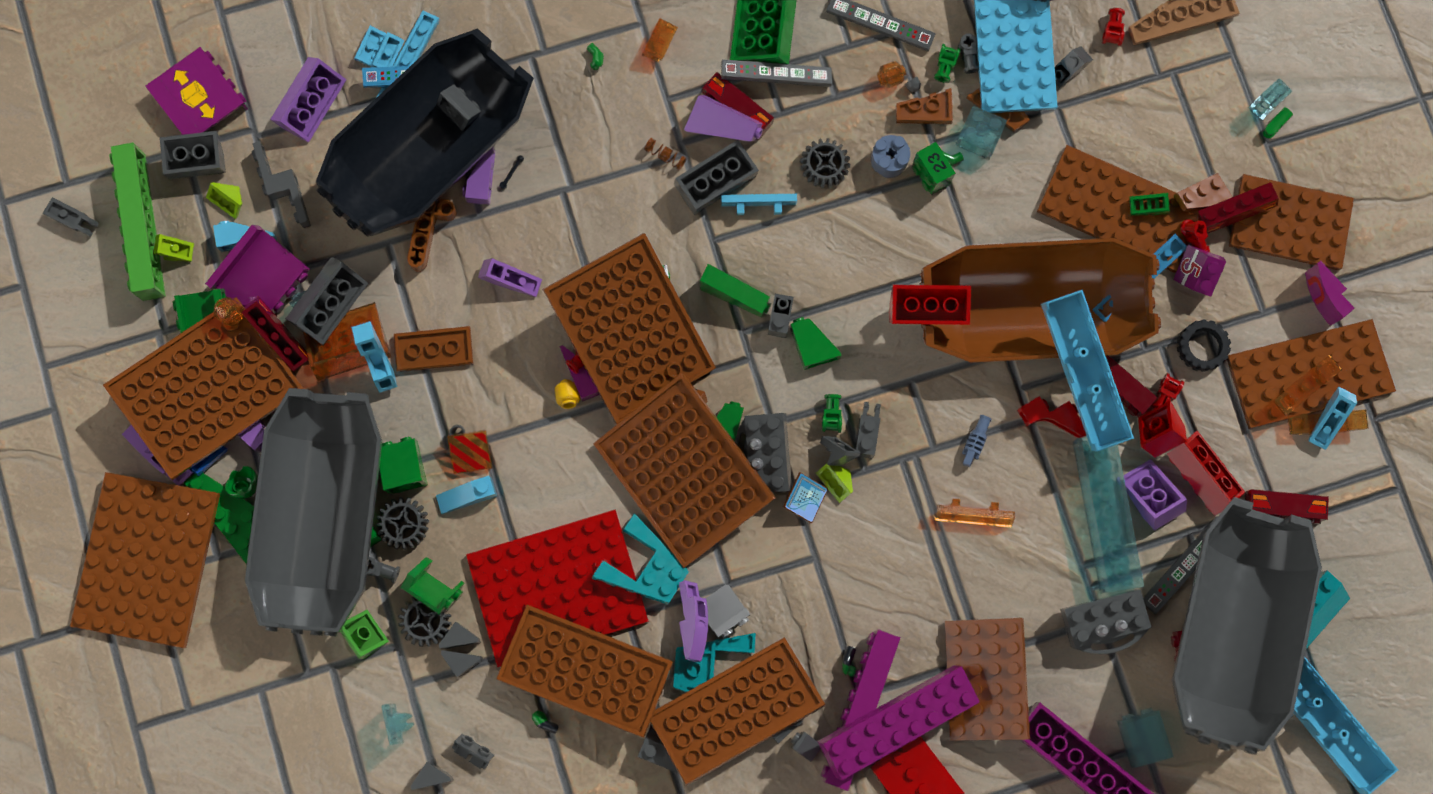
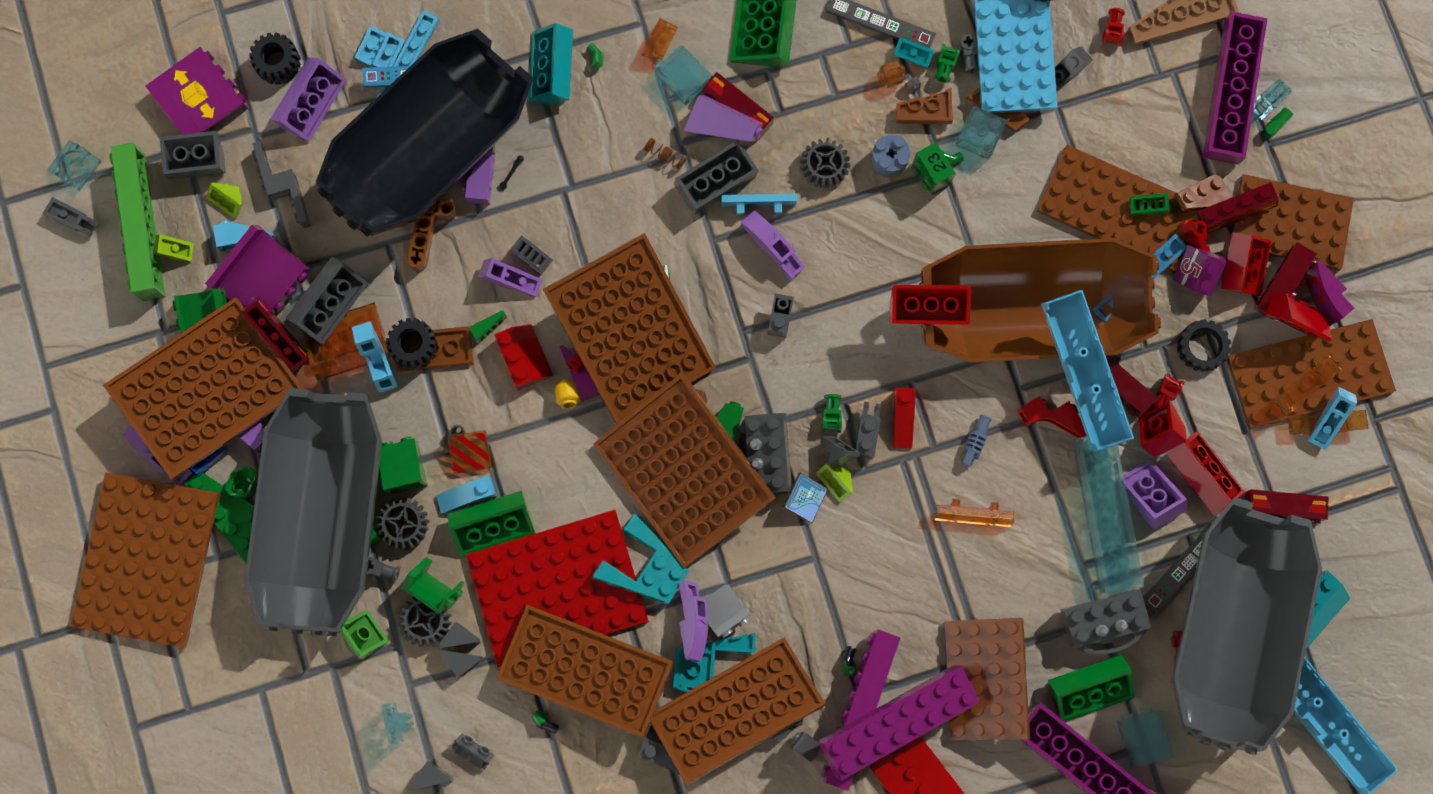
(78, 183): none -> clear light blue piece
(228, 311): clear orange head -> none
(268, 46): none -> black tyre
(408, 328): none -> black tyre
(458, 107): dark grey slope -> none
(485, 327): none -> green slope
(490, 523): none -> green slope
(515, 251): none -> dark grey slope
(523, 355): none -> red slope
(551, 64): none -> teal slope
(682, 74): none -> clear light blue brick
(734, 291): green slope -> none
(773, 243): none -> medium lavender slope
(776, 73): dark grey tile -> none
(812, 344): green slope -> none
(903, 417): none -> red slope
(913, 52): none -> teal plate
(1092, 688): none -> green slope
(1235, 88): none -> magenta brick
(1246, 264): none -> red slope
(1288, 275): none -> dark red brick
(1299, 316): none -> red slope

